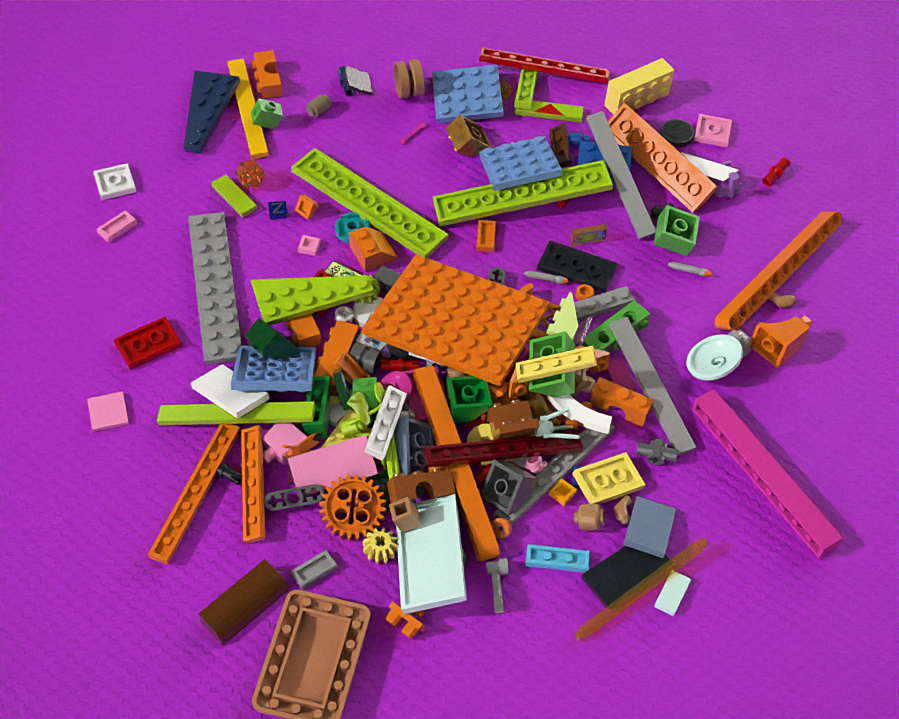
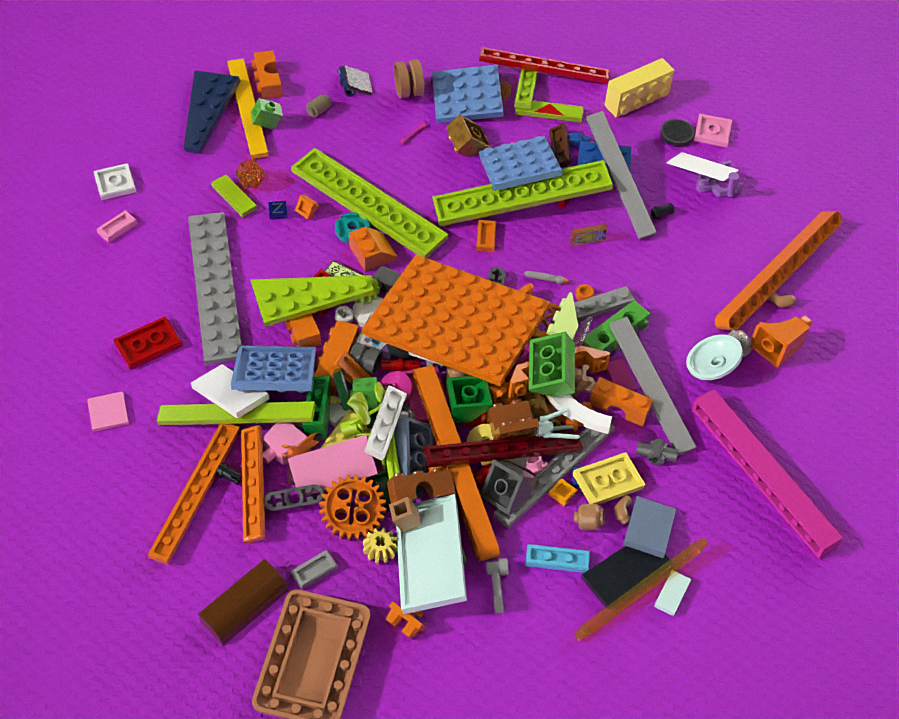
(270, 341): dark green slope -> none
(309, 245): bright pink tile -> none
(501, 528): orange tile -> none
(556, 364): light yellow tile -> none
(577, 266): black tile -> none
(661, 159): orange plate -> none
(676, 230): bright green brick -> none
(690, 269): light grey piece -> none
(775, 172): red pin -> none

